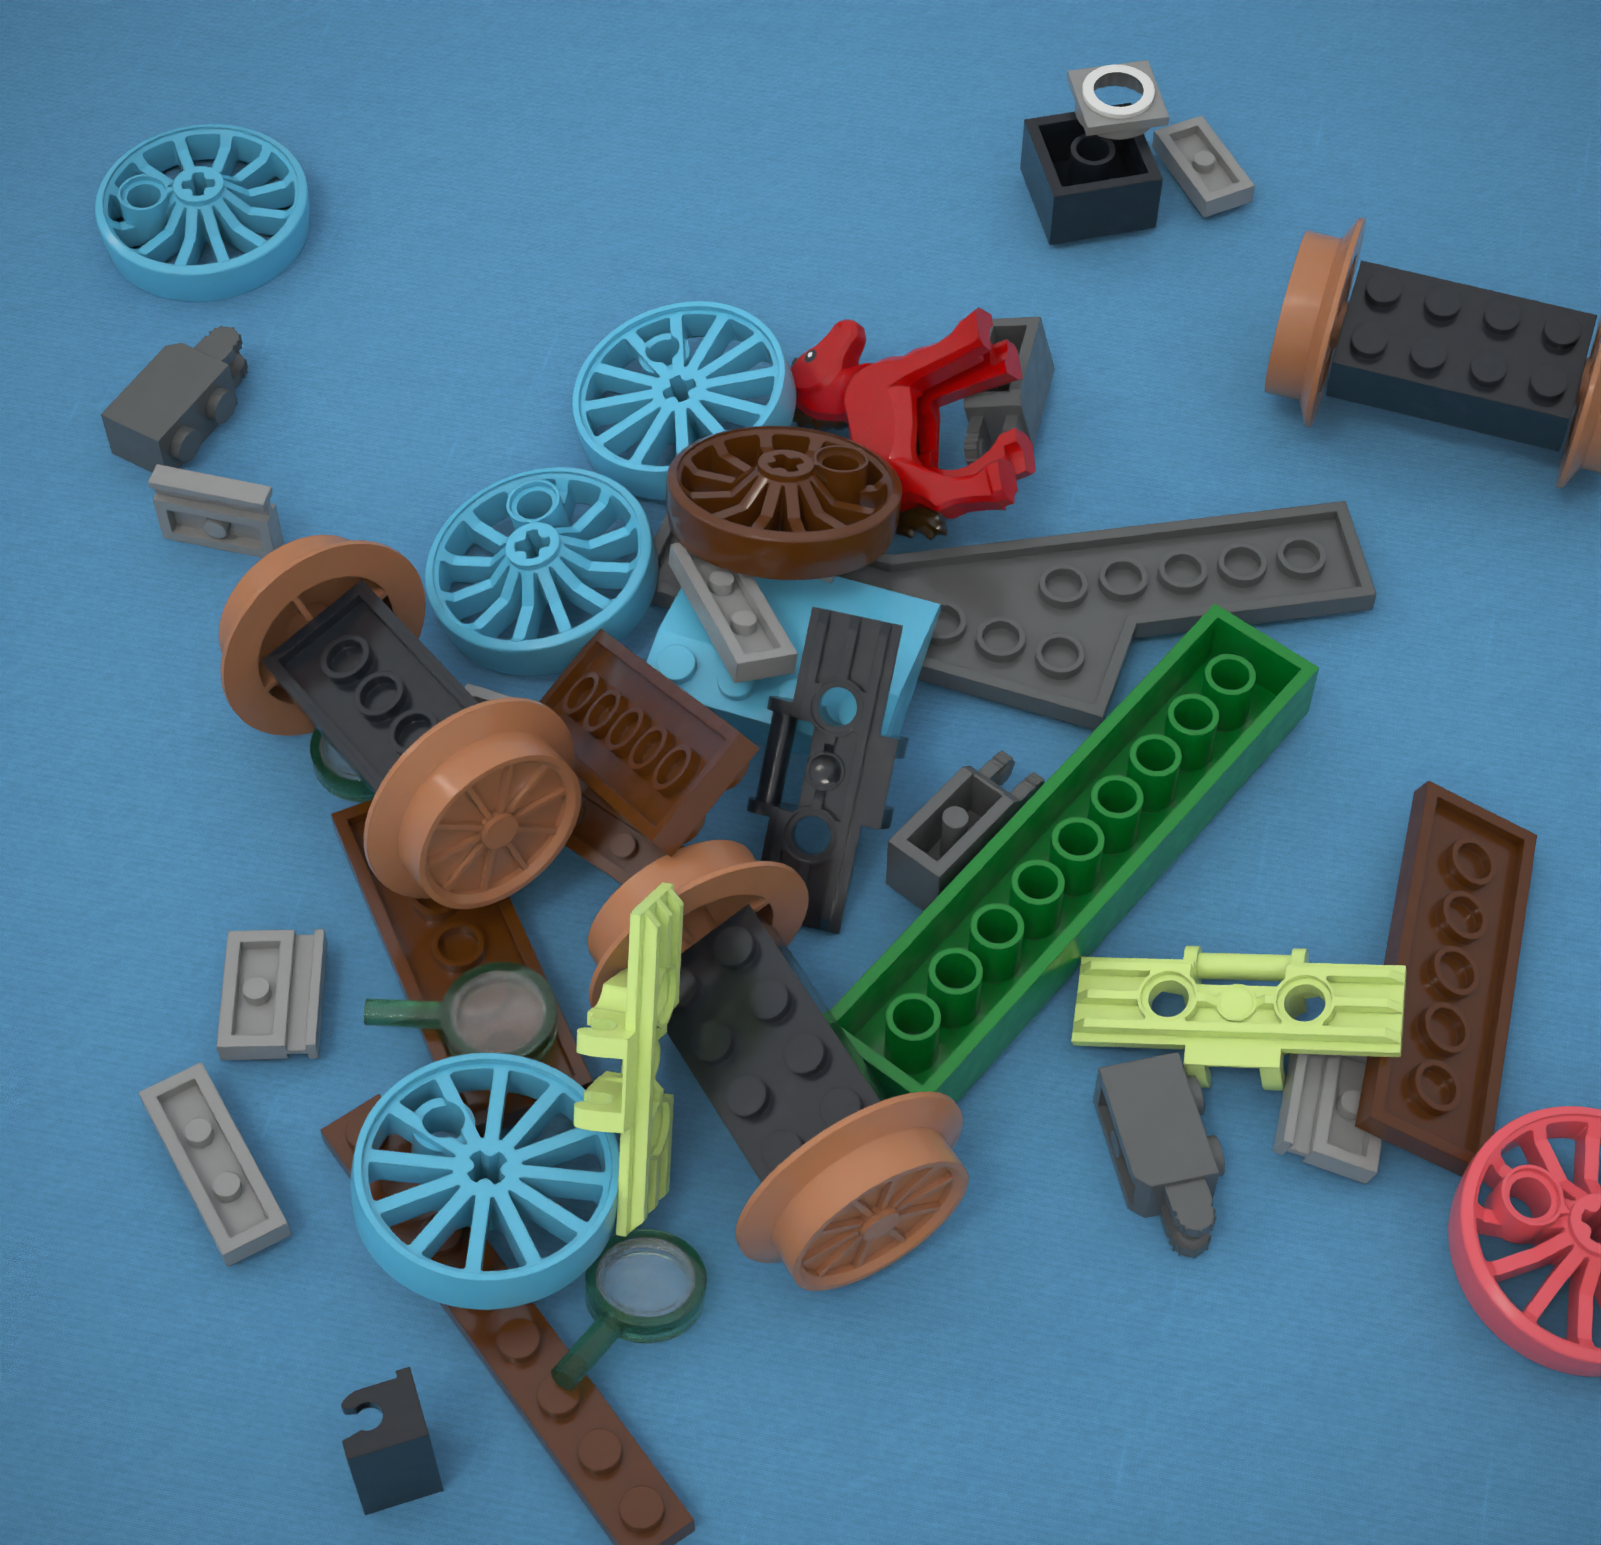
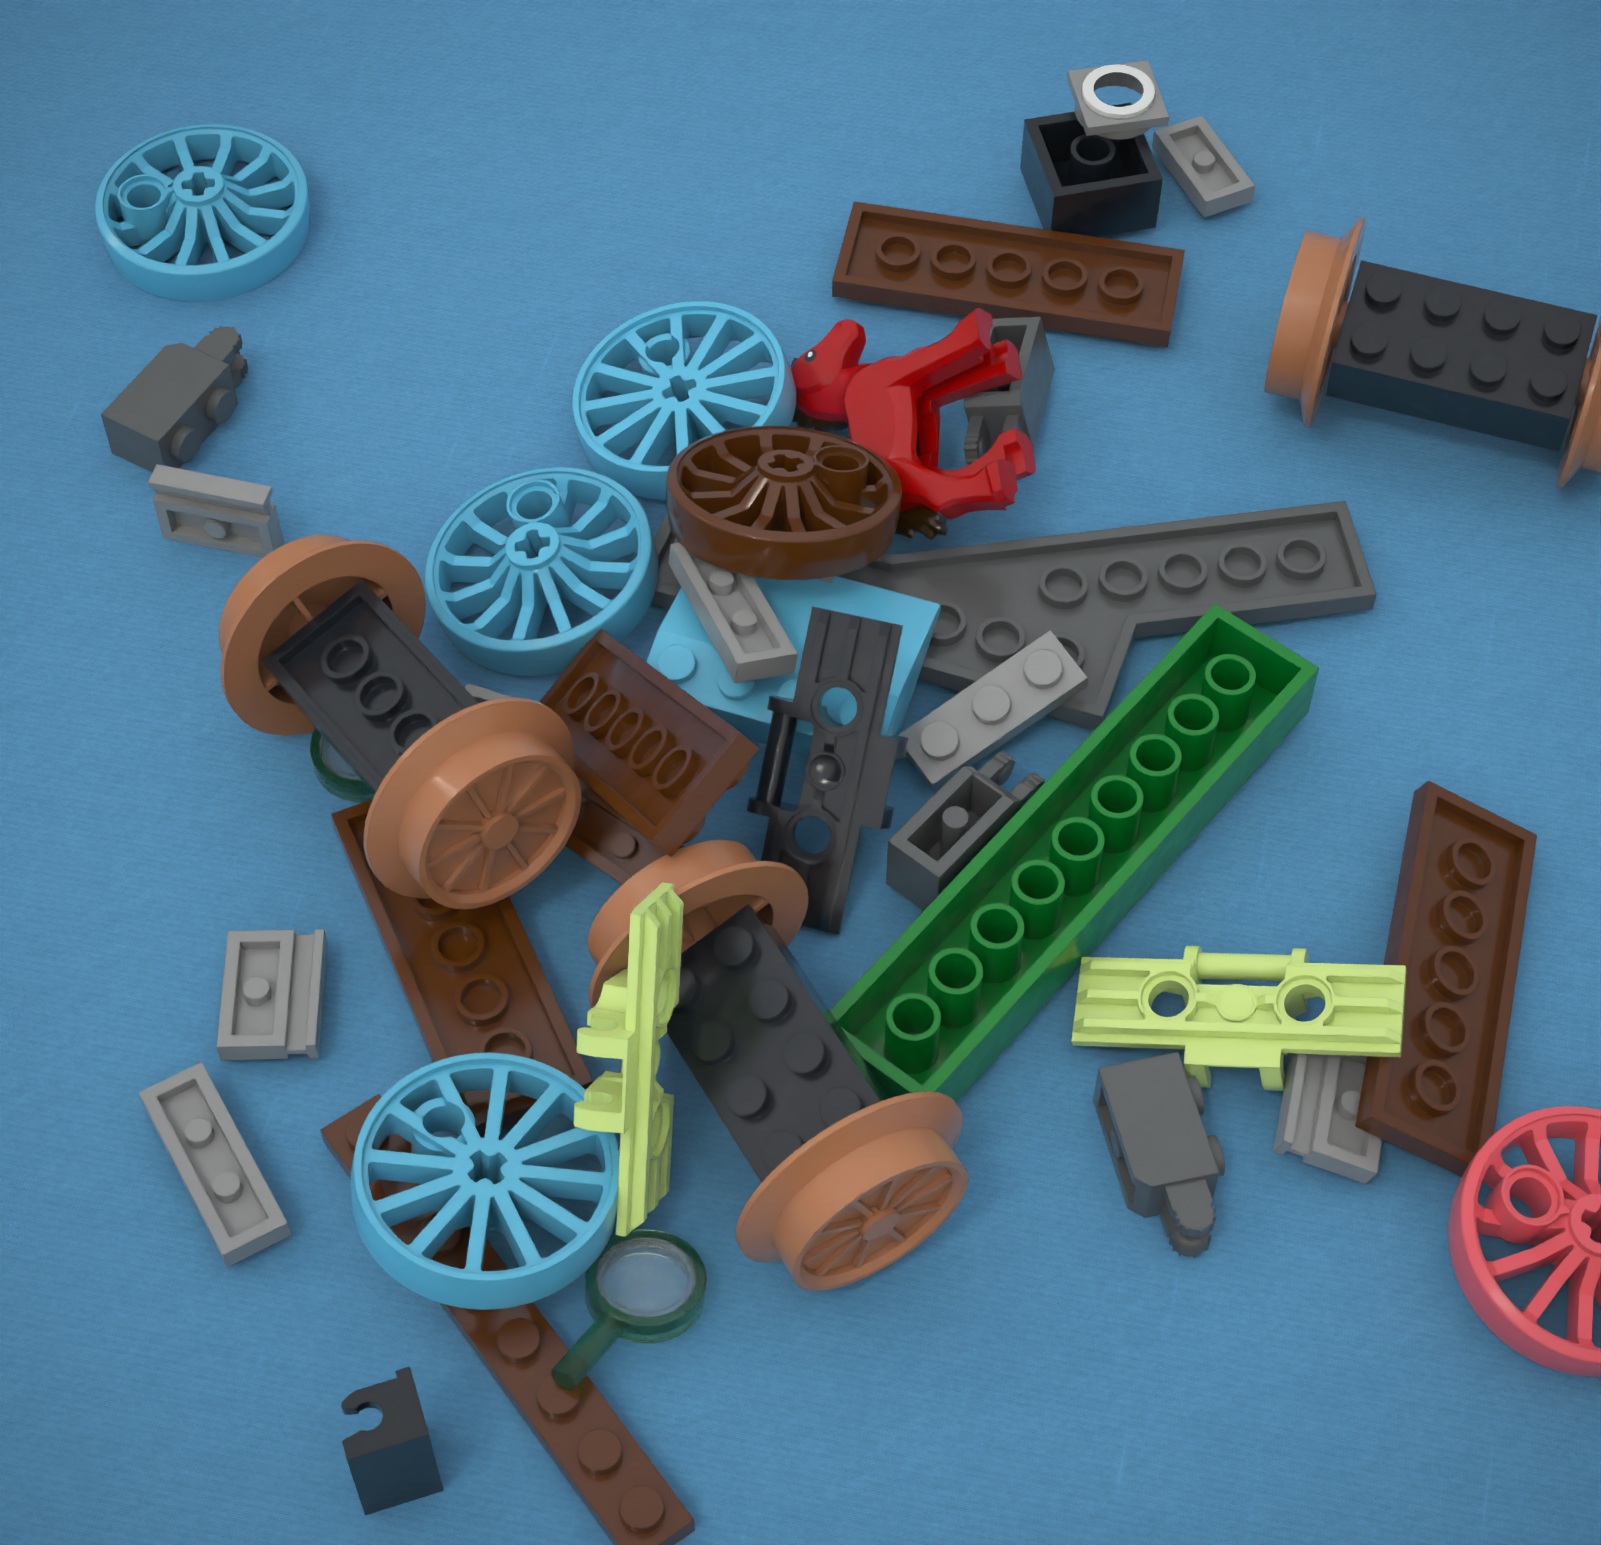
(484, 1011): piece -> none
(993, 710): none -> light grey plate
(1010, 272): none -> reddish brown plate

